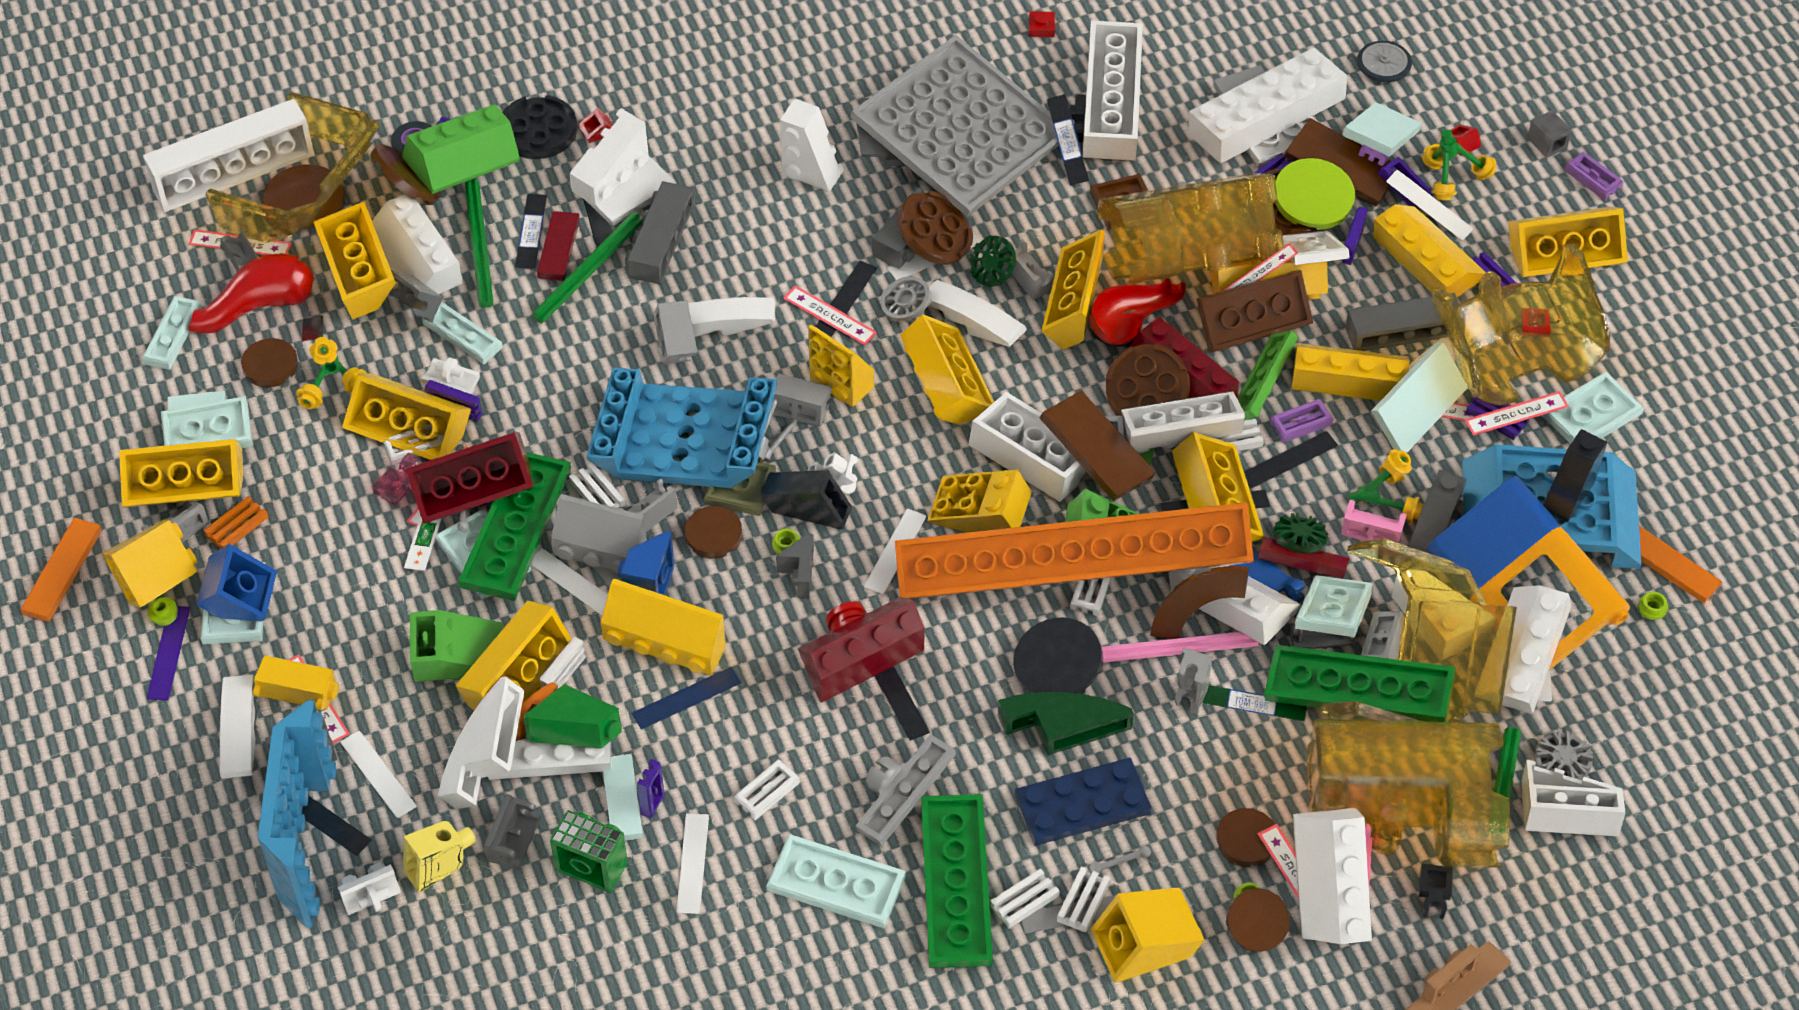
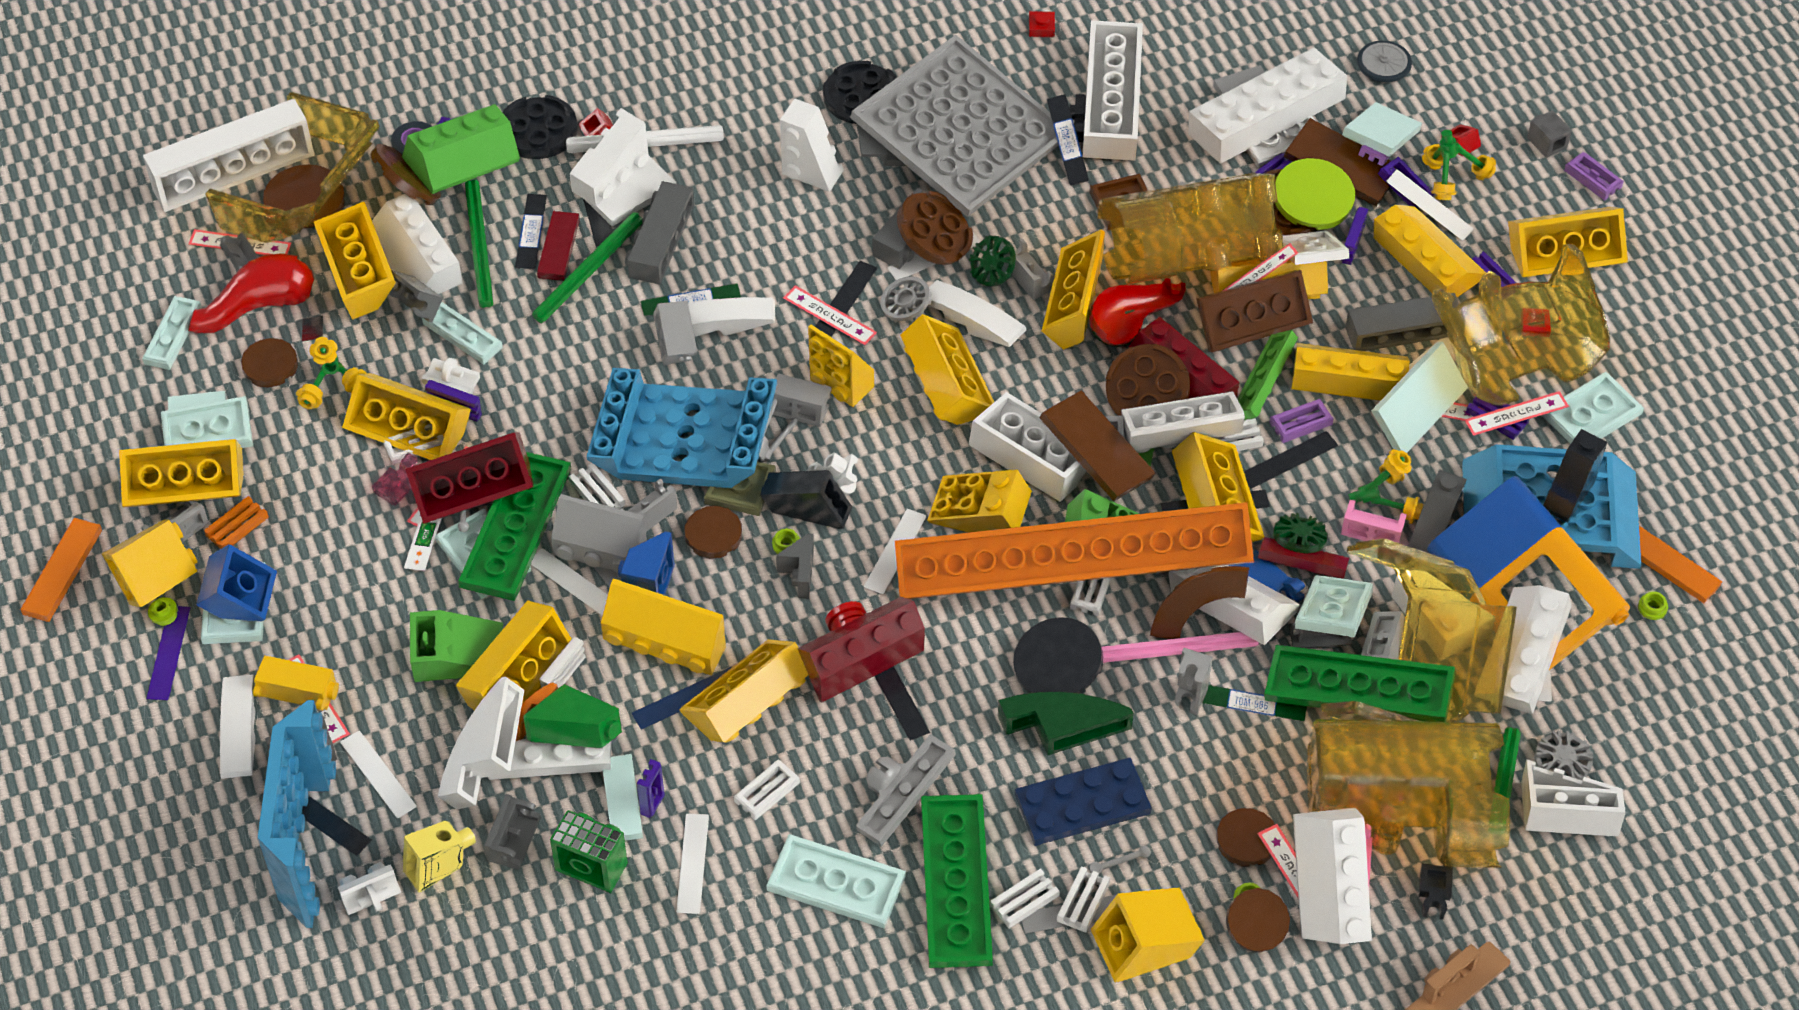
(655, 138): none -> white axle
(719, 292): none -> dark green sticker
(746, 690): none -> yellow slope
(853, 85): none -> black tile

